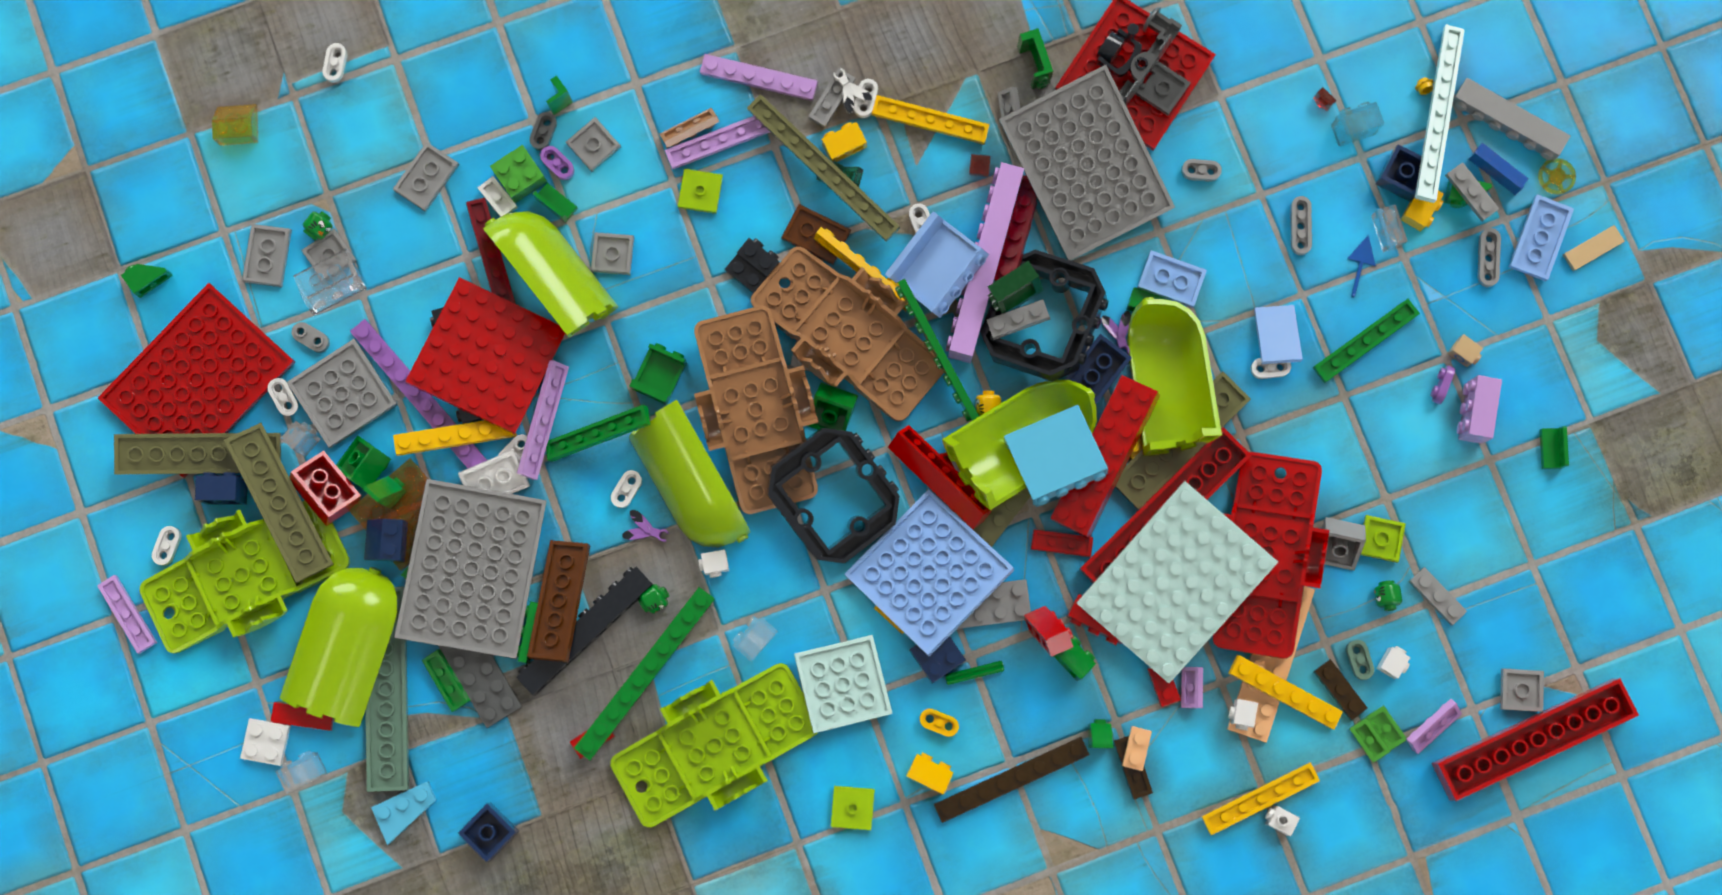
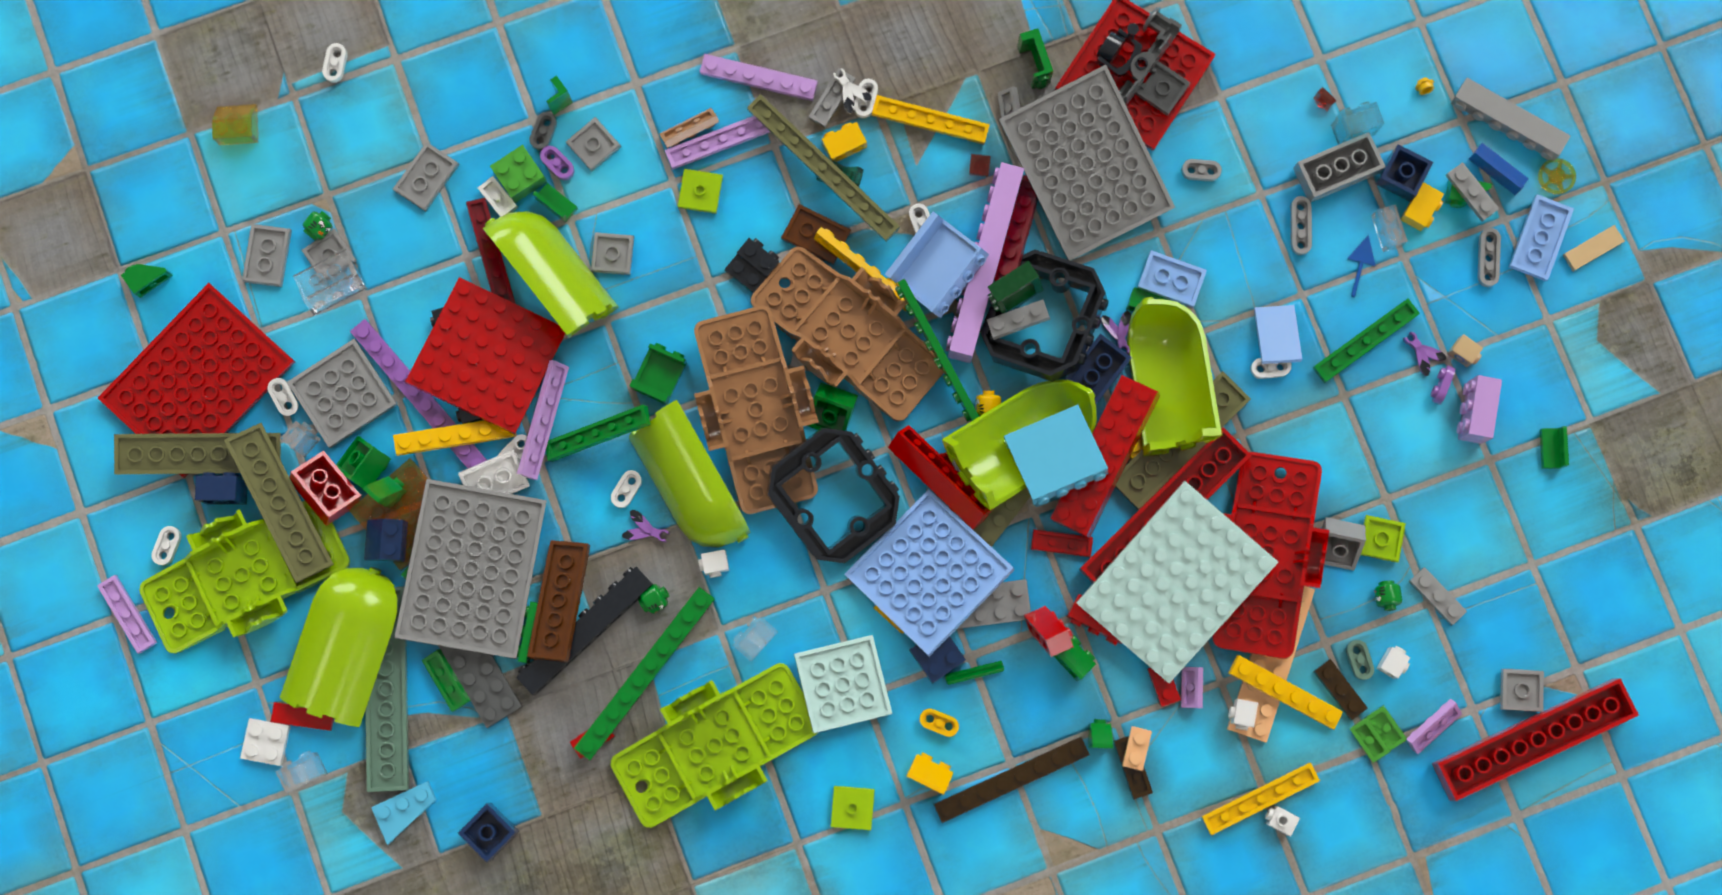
(310, 336): light grey plate -> none
(1339, 167): none -> light grey brick
(1423, 353): none -> medium lavender piece
(1439, 114): light aqua plate -> none

